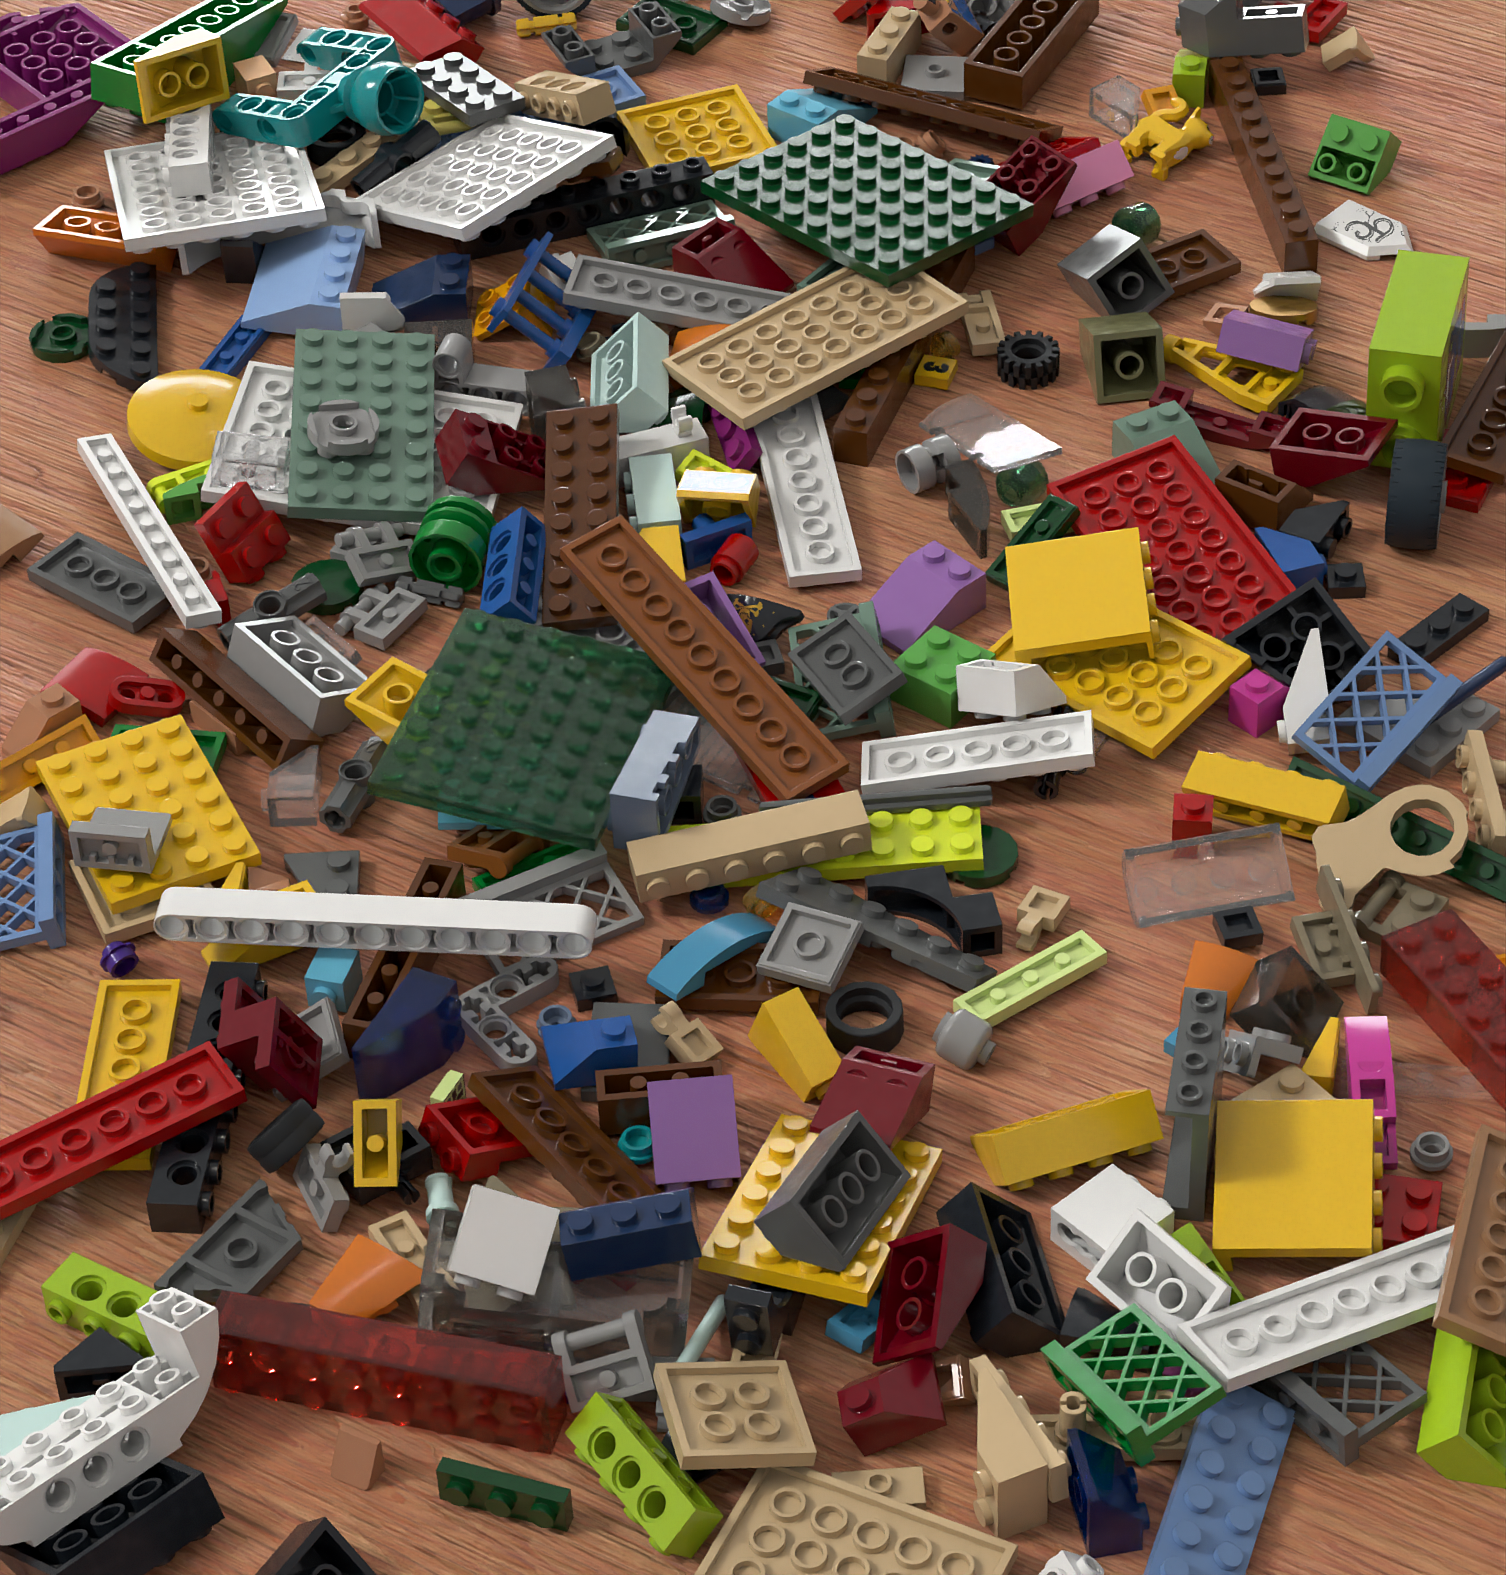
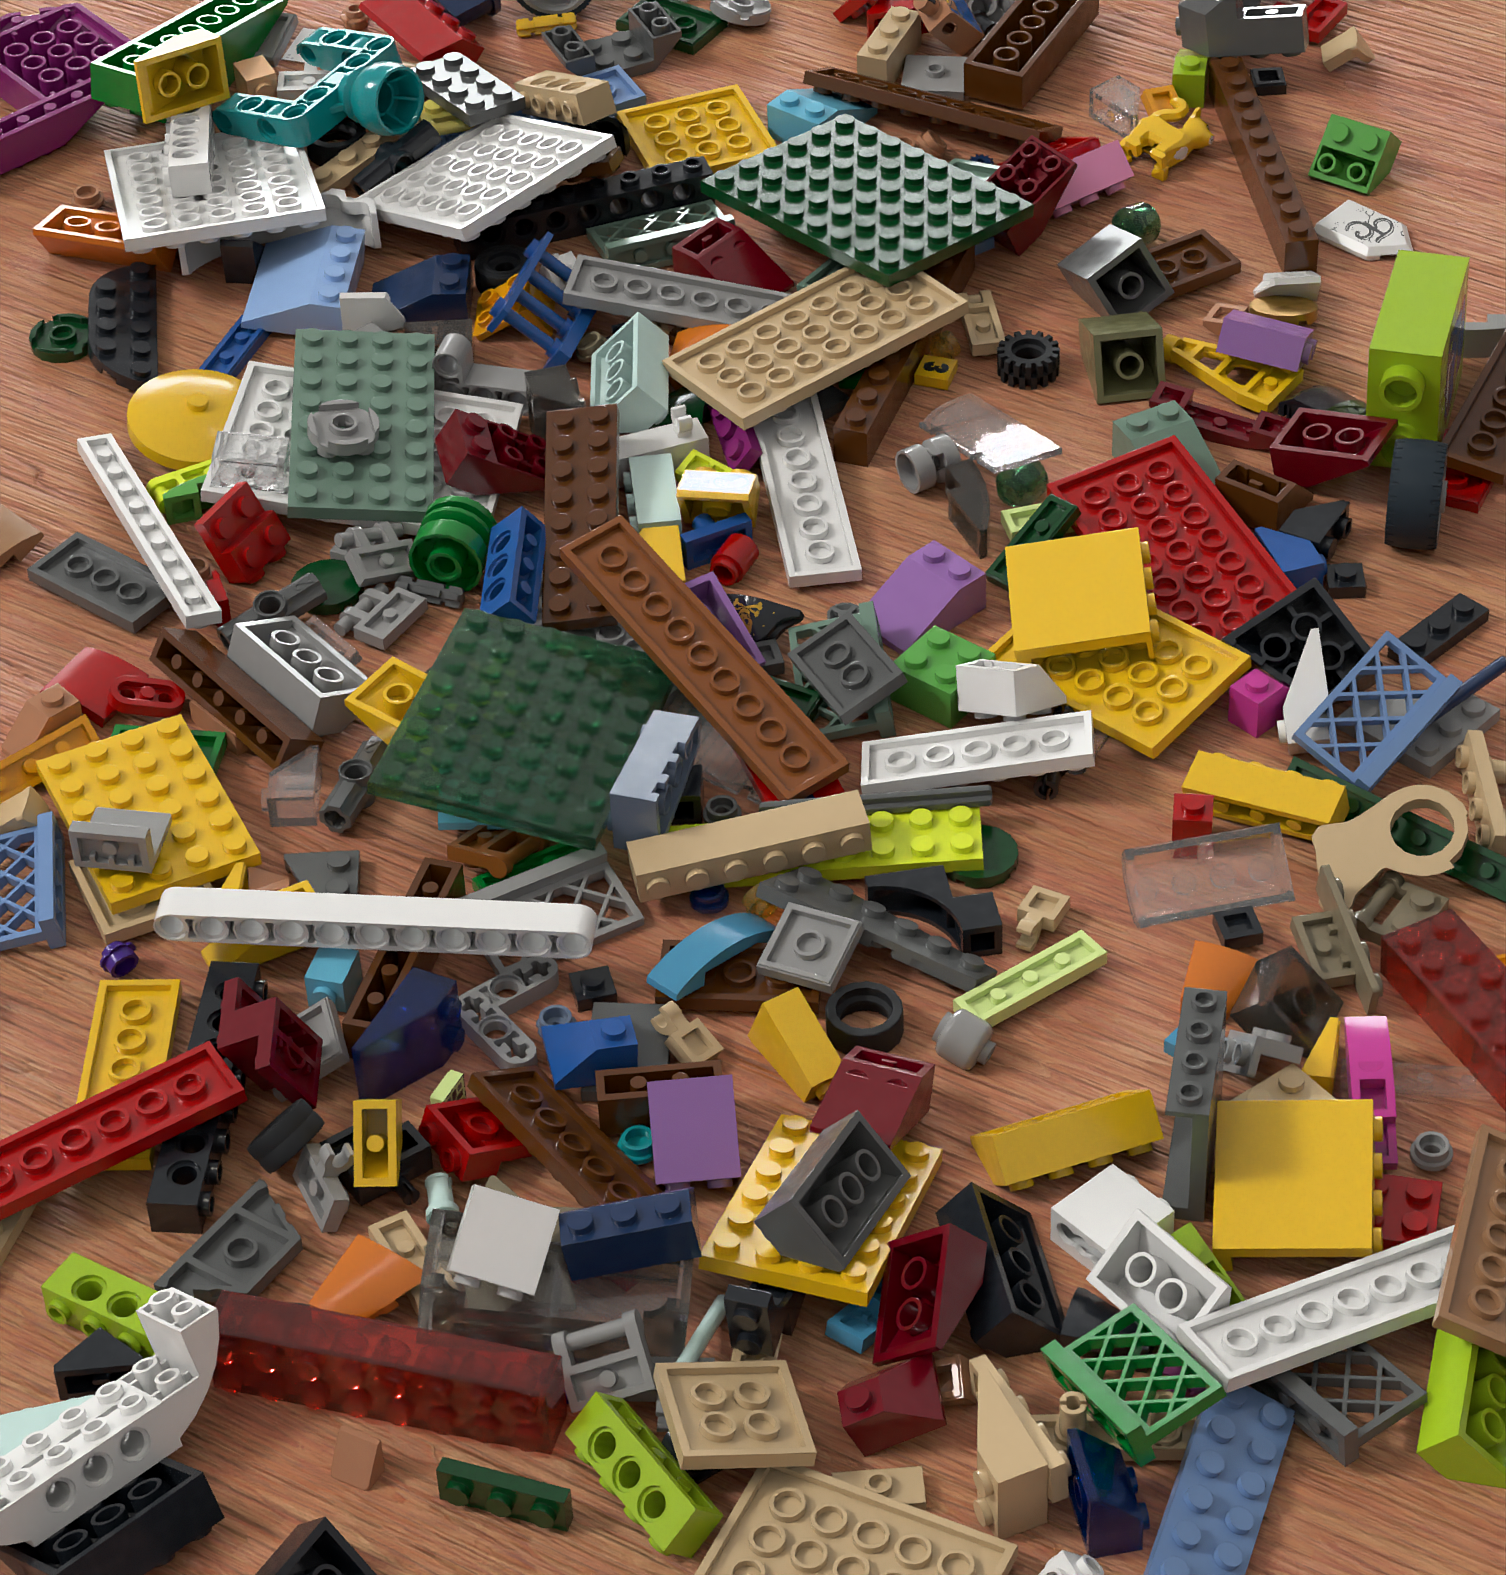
(497, 265): none -> black tyre

